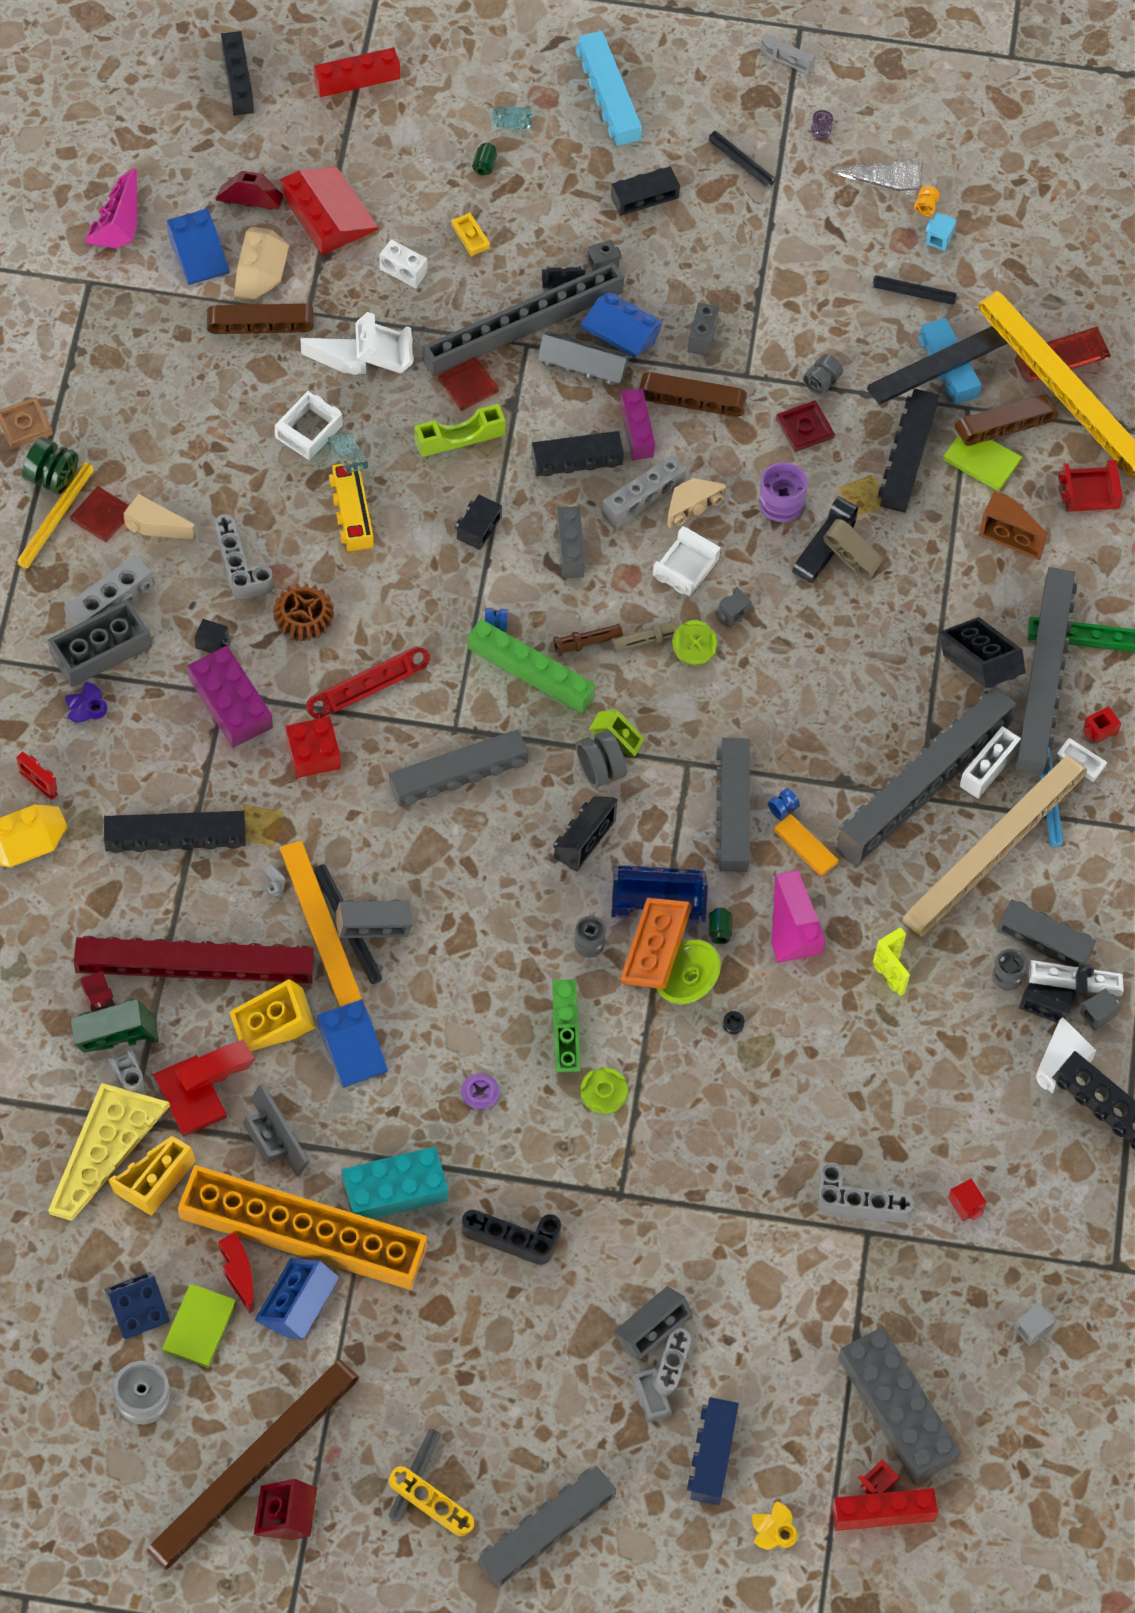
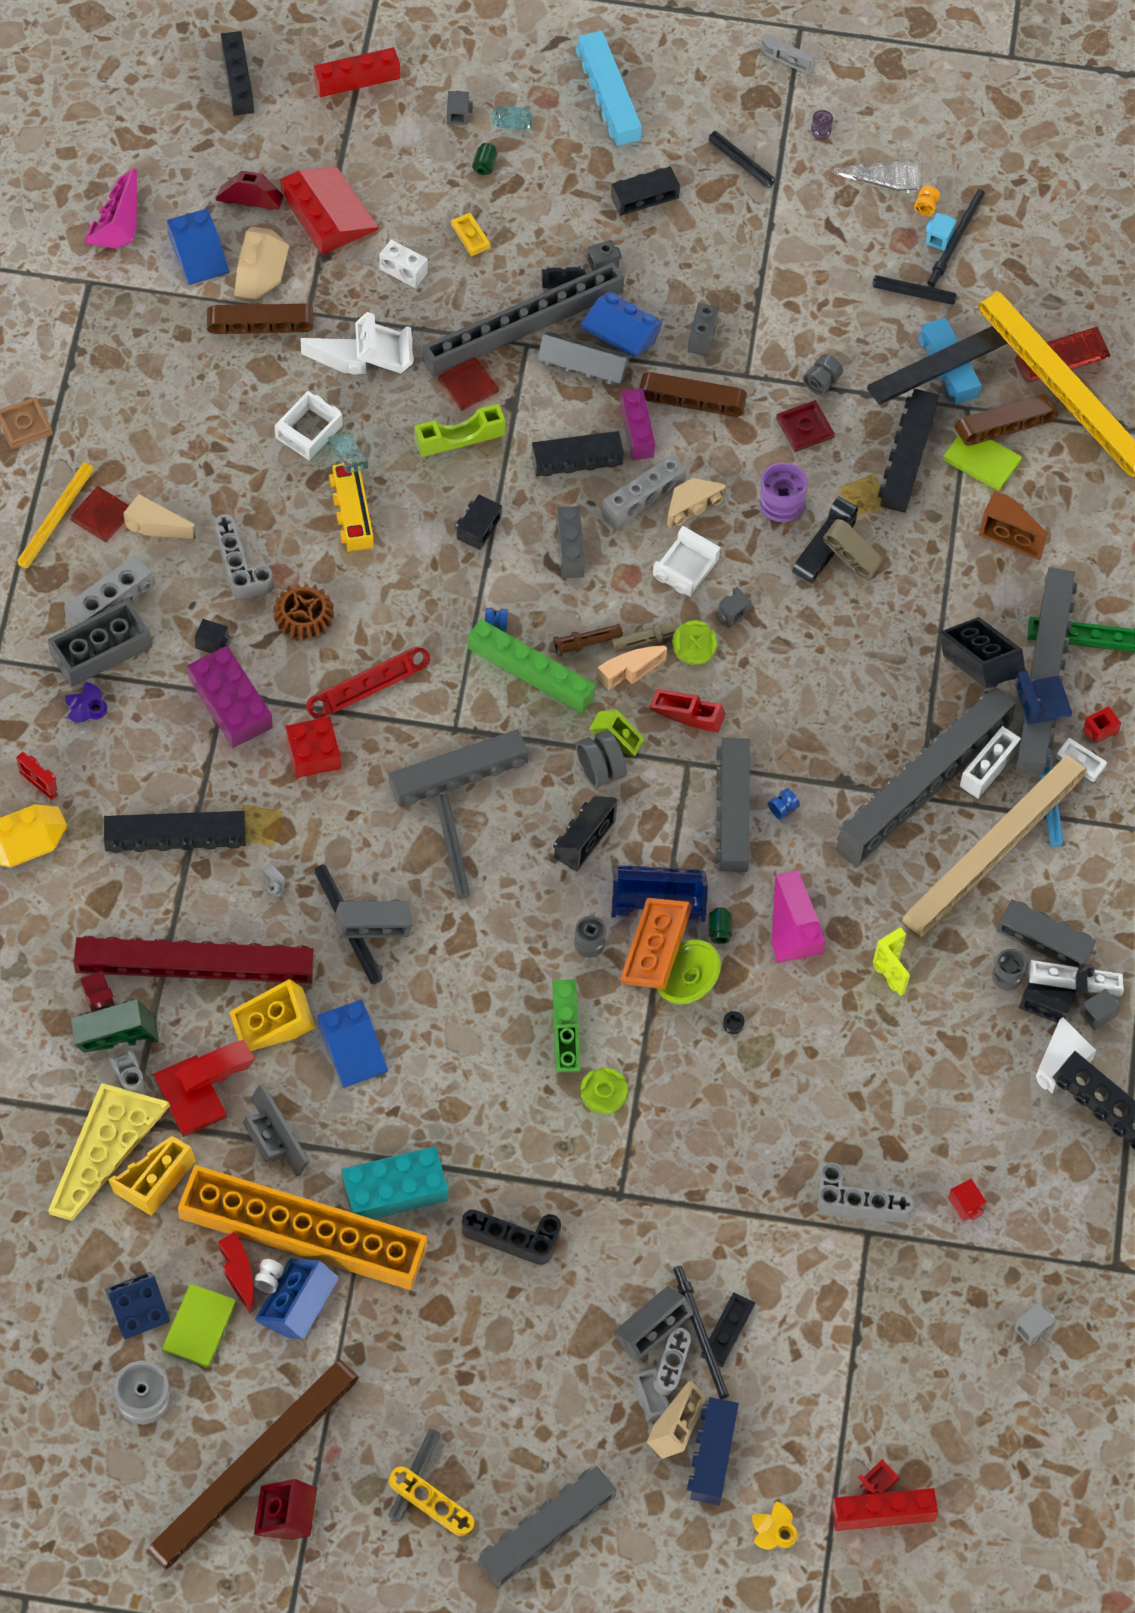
(50, 465): dark green wheel -> none
(269, 1274): none -> white wheel
(320, 923): light orange tile -> none
(452, 846): none -> dark grey axle
(458, 107): none -> dark grey brick
(480, 1081): medium lavender gear -> none
(630, 665): none -> light nougat slope
(677, 1422): none -> tan slope
(685, 1288): none -> black bar
(688, 709): none -> red slope
(730, 1327): none -> black tile
(806, 845): light orange tile -> none
(899, 1405): dark grey brick -> none
(940, 266): none -> black bar
(1042, 698): none -> dark blue bracket
(1091, 487): red panel -> none

